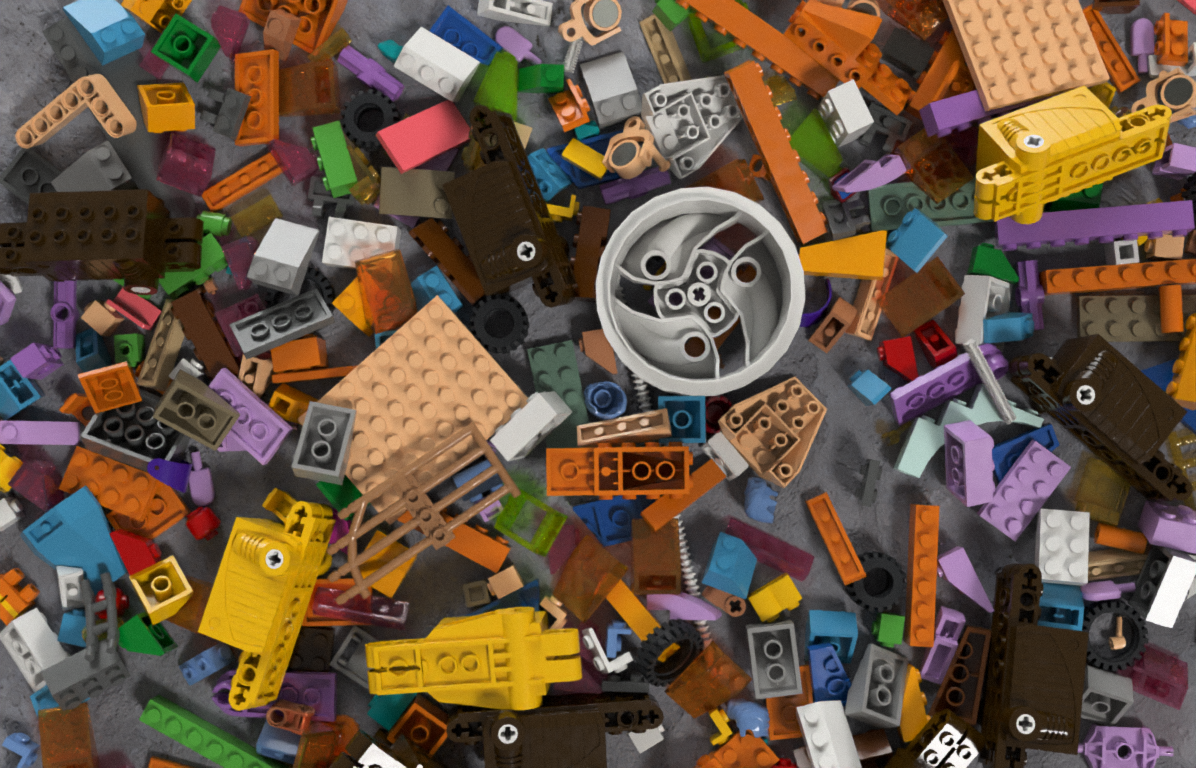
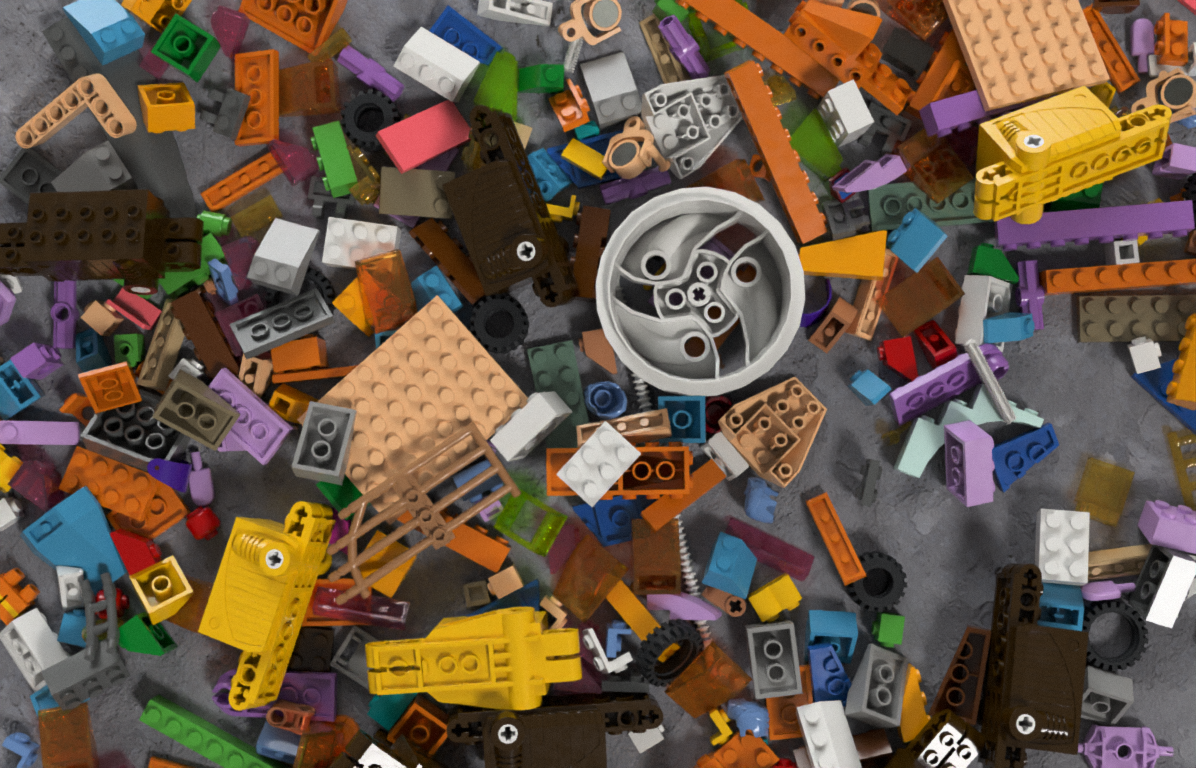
(186, 164): clear pink slope -> none
(207, 663): medium blue bracket -> none
(223, 282): none -> medium blue plate
(279, 503): yellow bracket -> none
(280, 32): nougat slope -> none
(390, 50): teal slope -> none
(516, 45): lavender piece -> none
(598, 464): none -> white brick
(684, 47): none -> medium lavender piece
(921, 575): orange brick -> none
(946, 633): lavender slope -> none
(958, 571): lavender slope -> none
(1024, 490): lavender plate -> none
(1108, 410): dark brown piece -> none
(1119, 641): light nougat hand -> none
(1120, 538): orange piece -> none
(1144, 354): none -> white brick
(1160, 677): clear pink slope -> none
(1164, 248): light nougat brick -> none
(1171, 309): orange piece -> none

